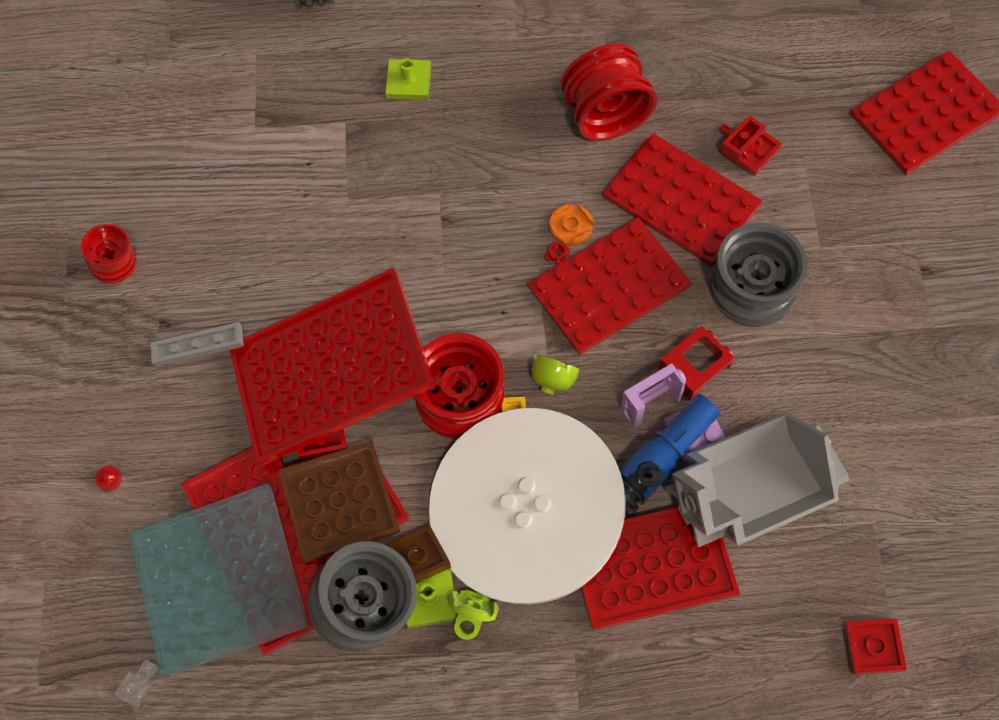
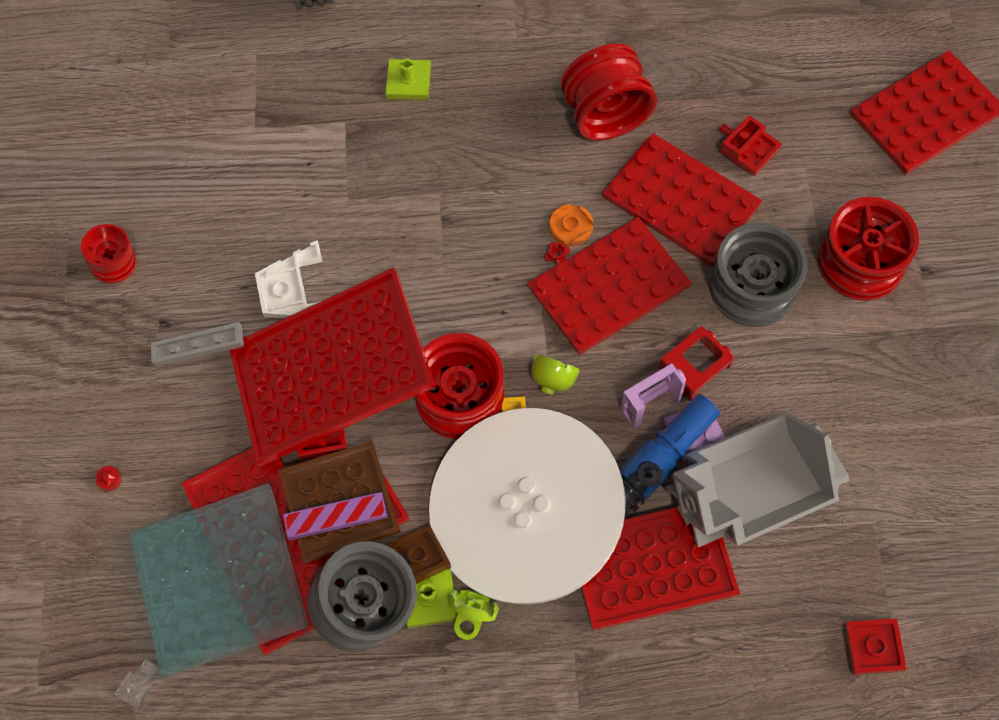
(282, 286): none -> white wing
(335, 516): none -> medium lavender tile
(874, 234): none -> red wheel

